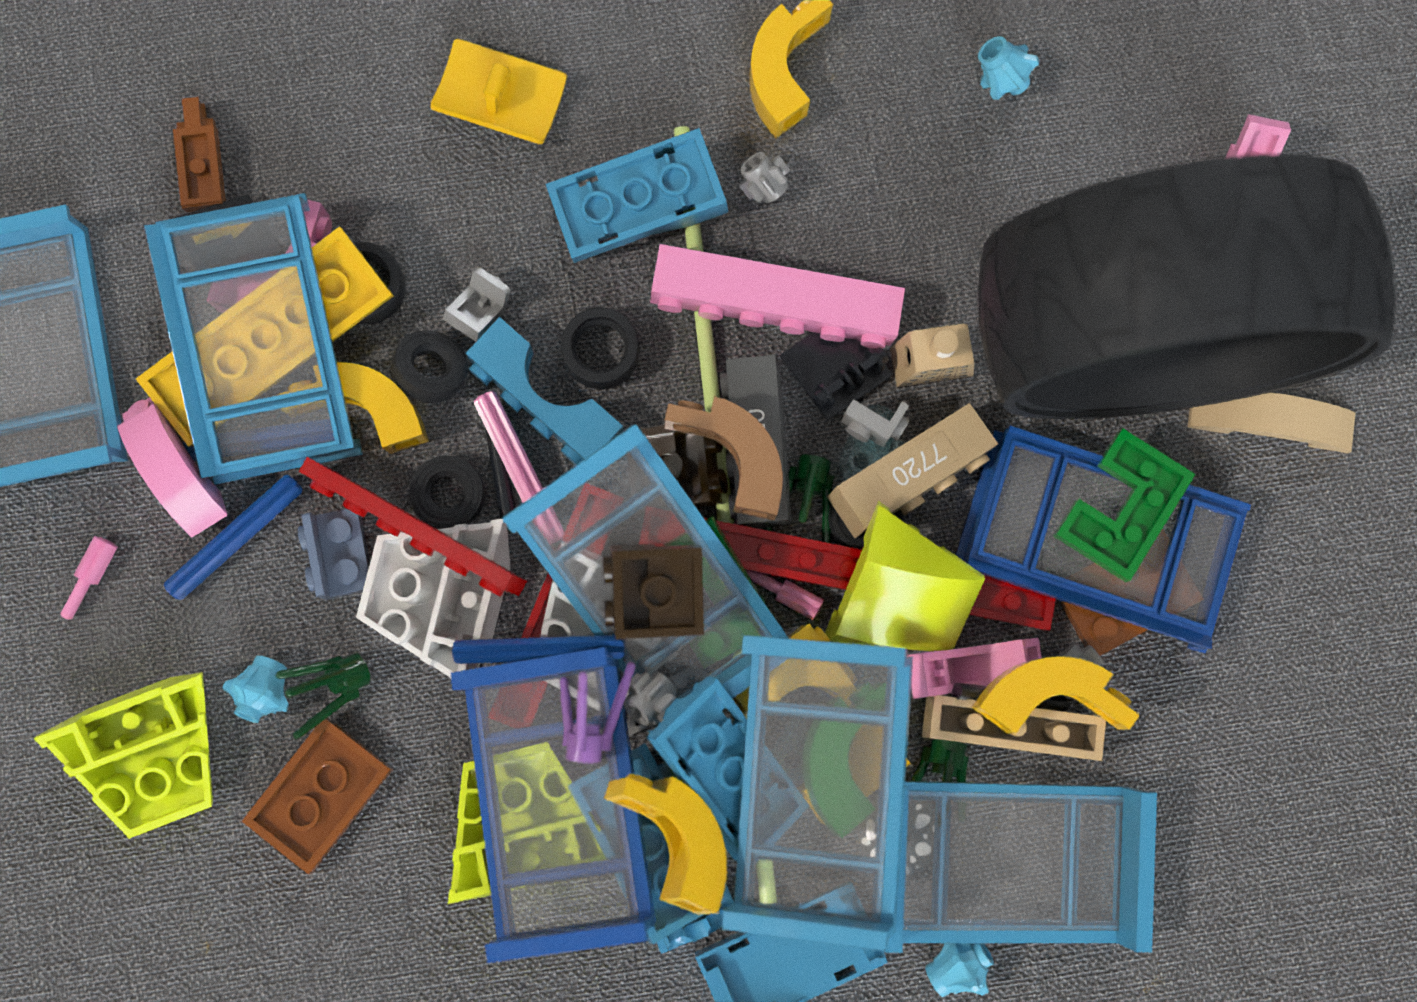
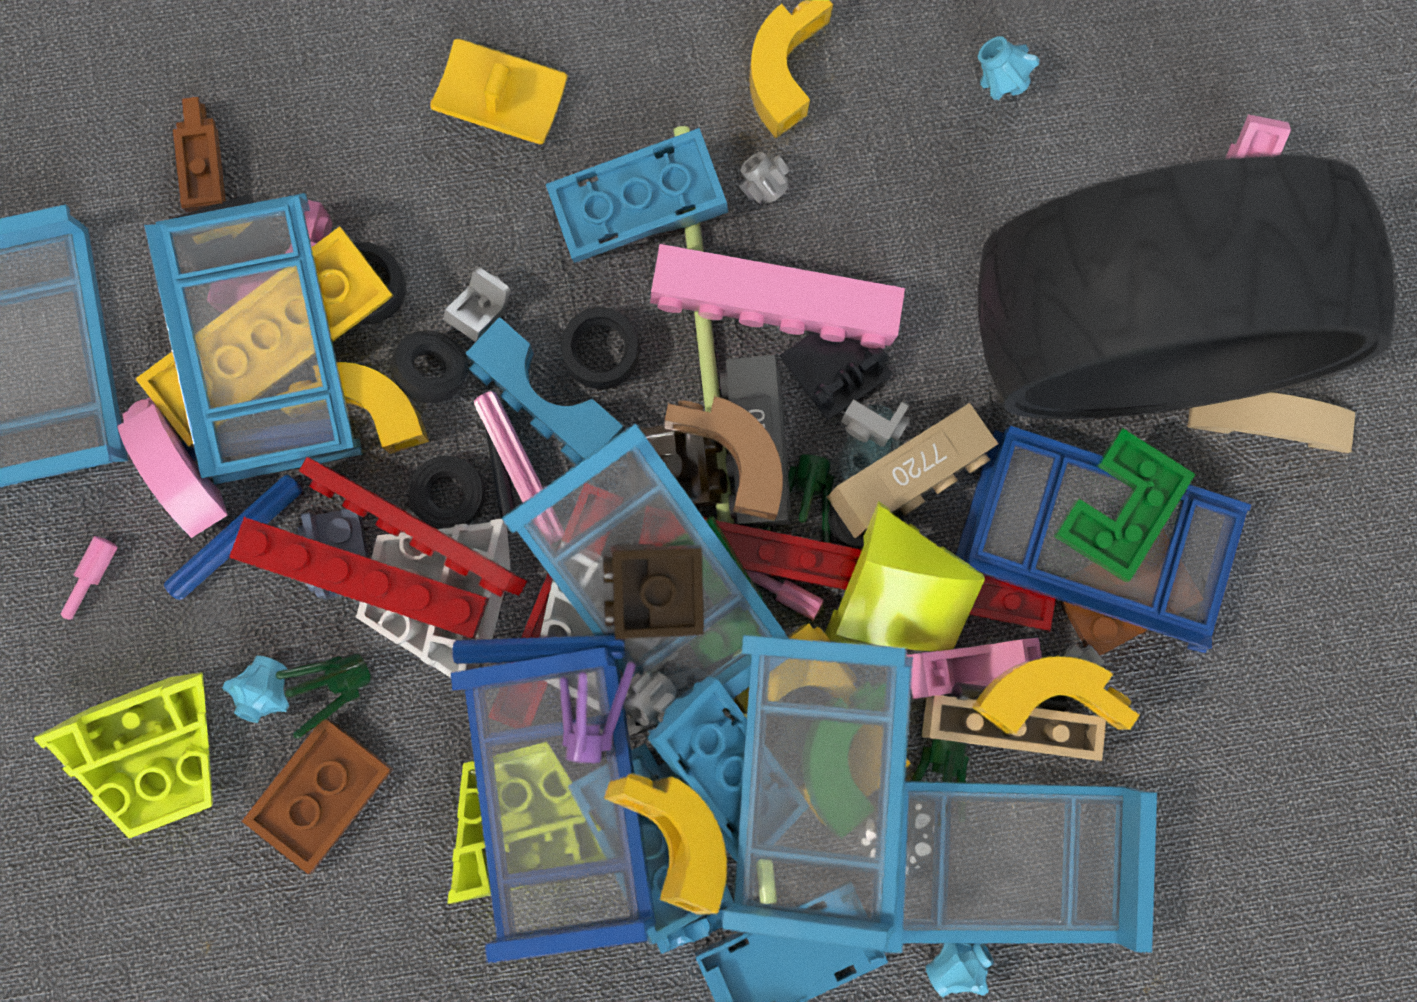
(359, 578): none -> red plate
(935, 356): tan torso -> none

